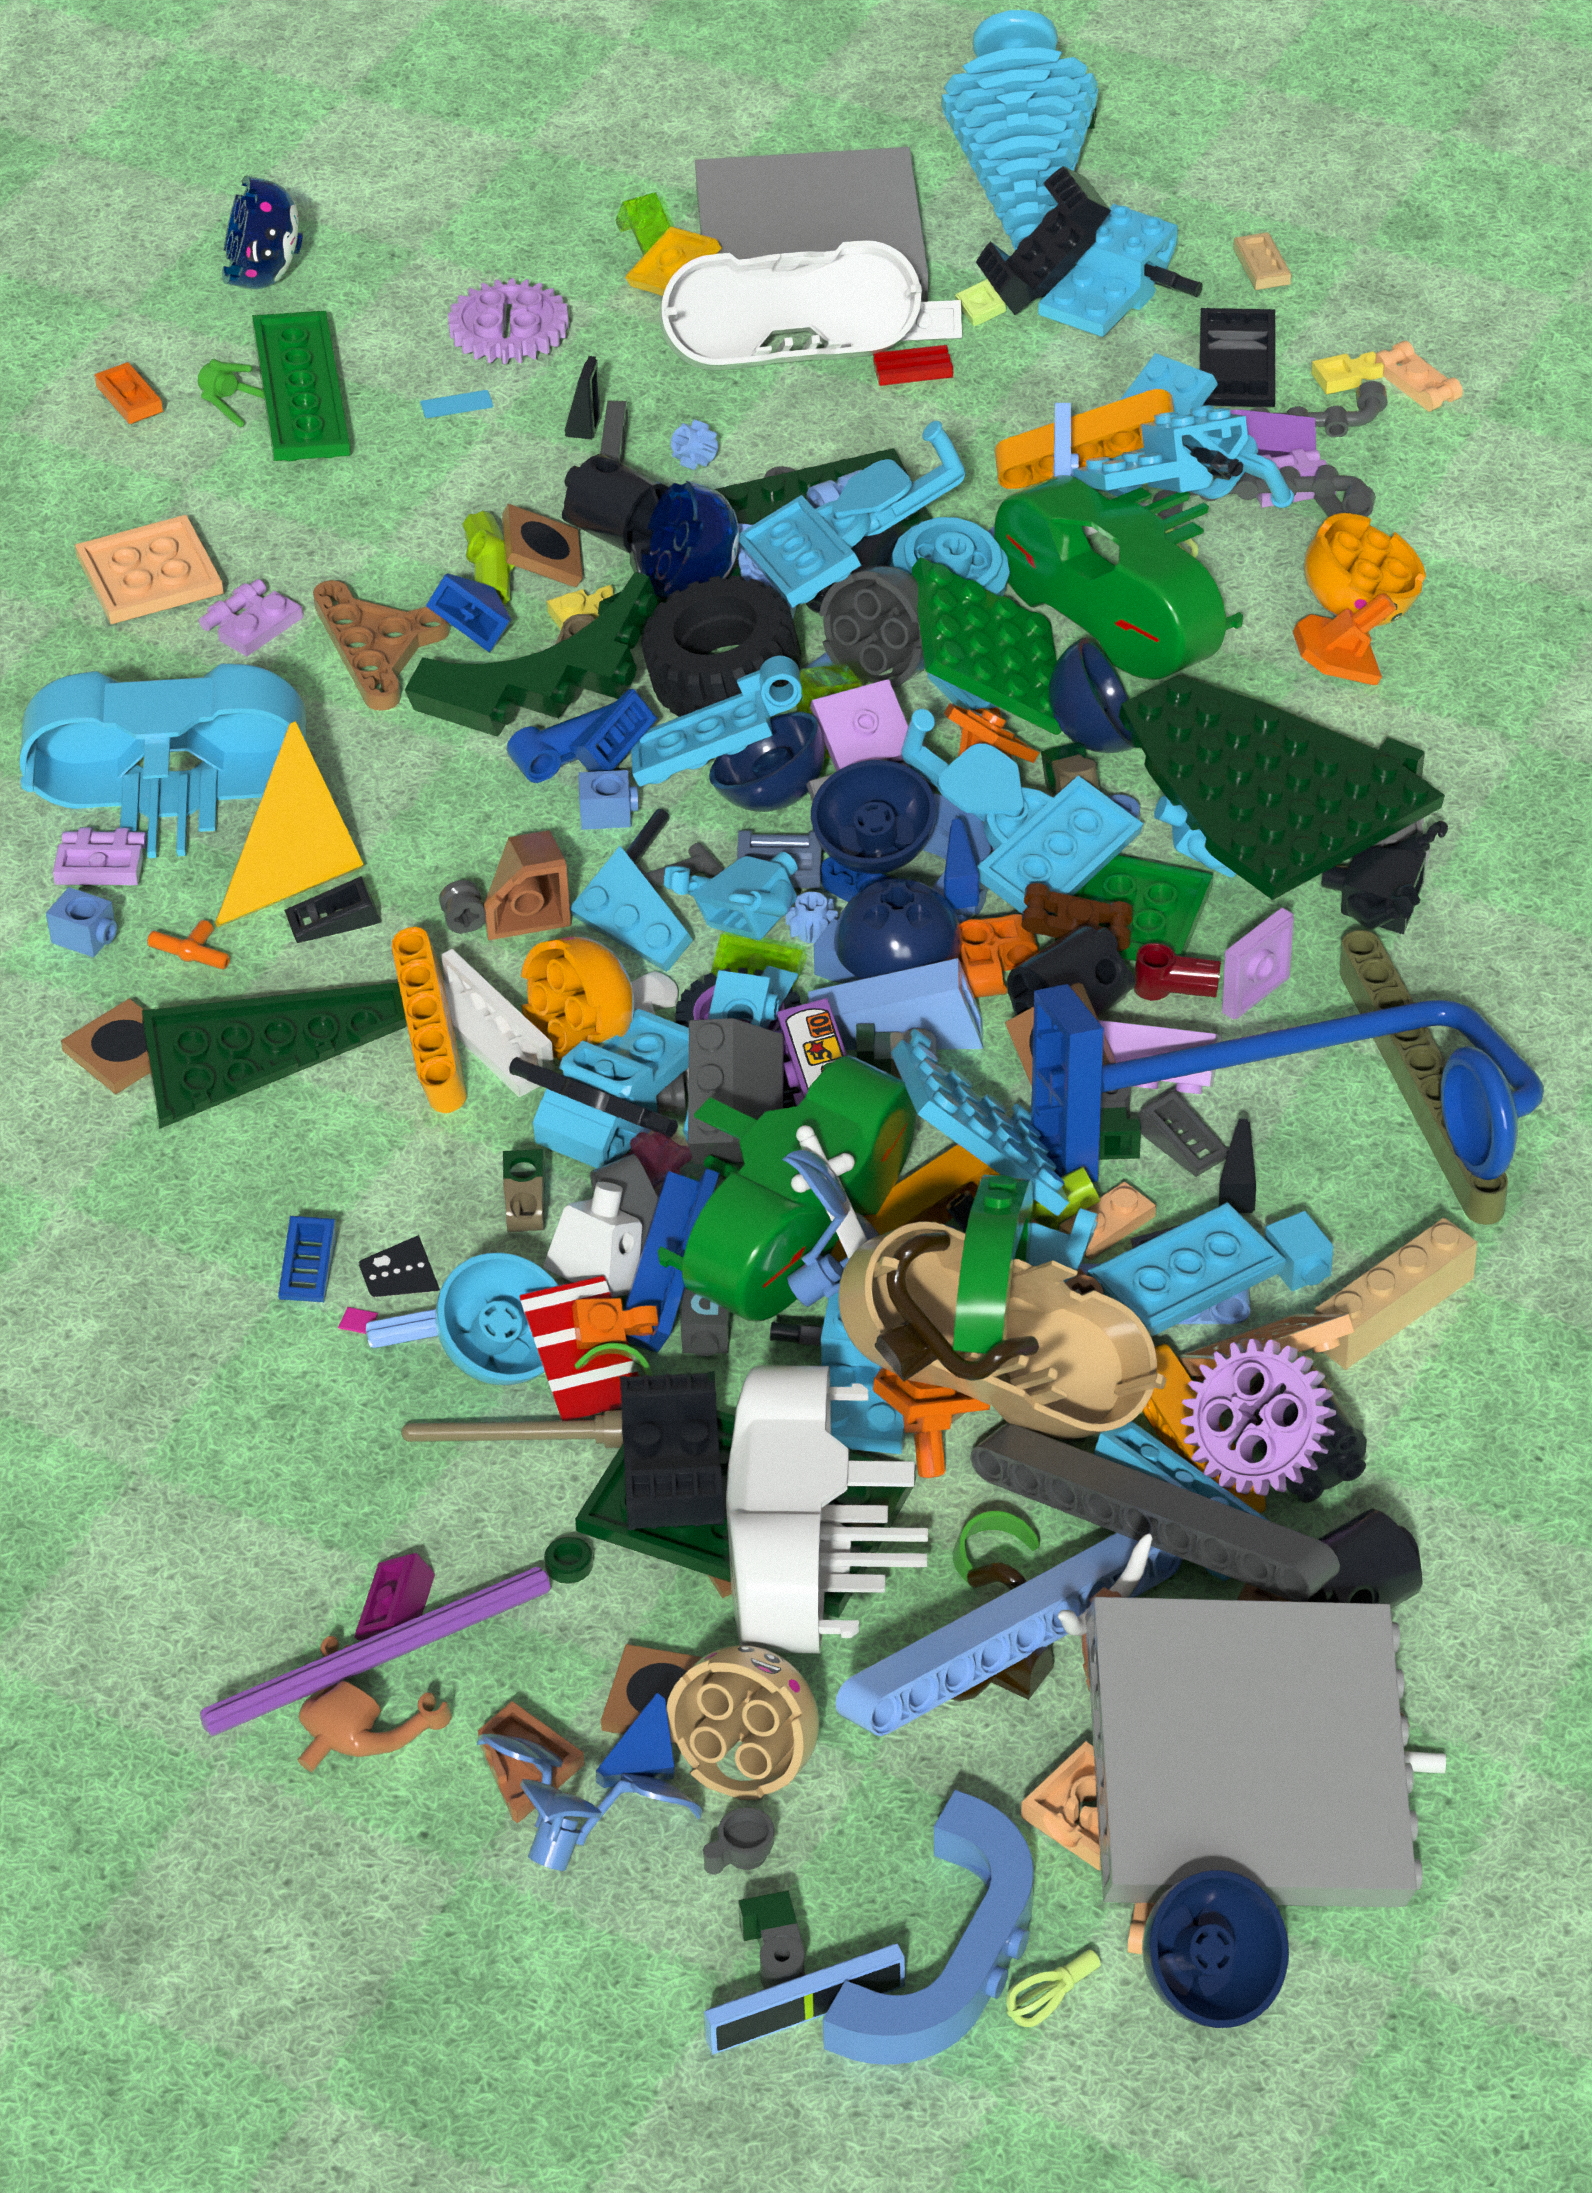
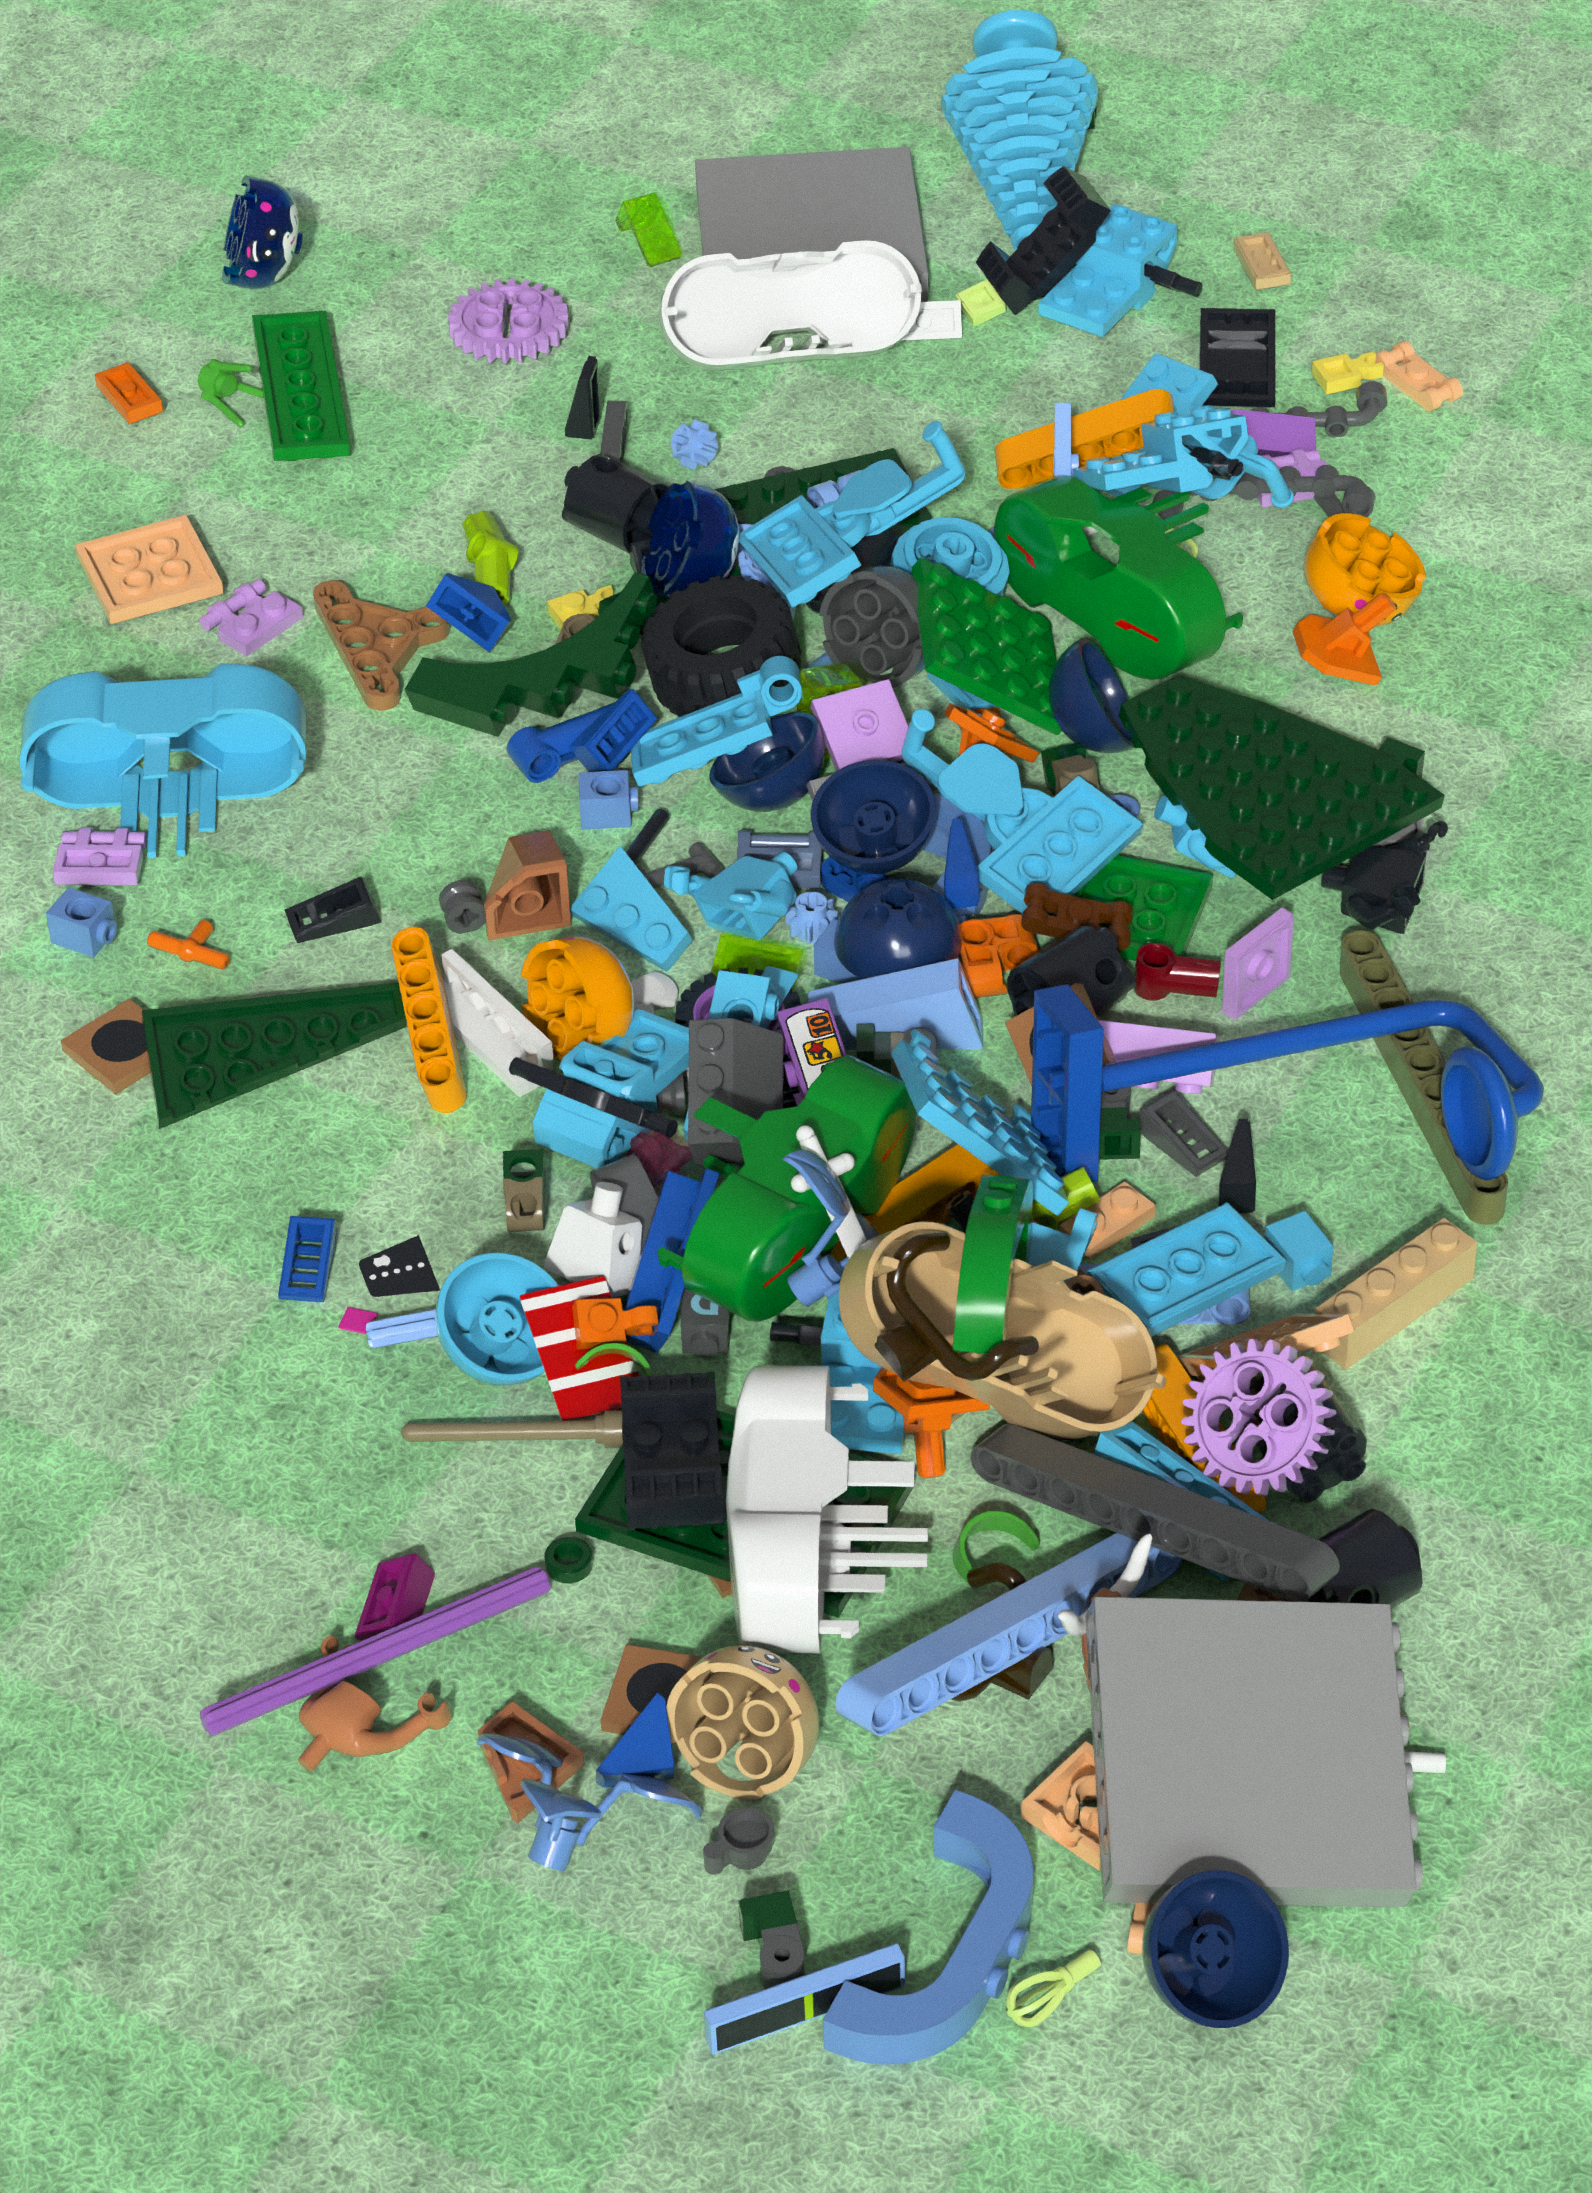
(293, 838): yellow tile -> none
(456, 404): medium azure sticker -> none
(542, 545): medium nougat tile -> none
(667, 256): yellow tile -> none
(913, 365): red tile -> none

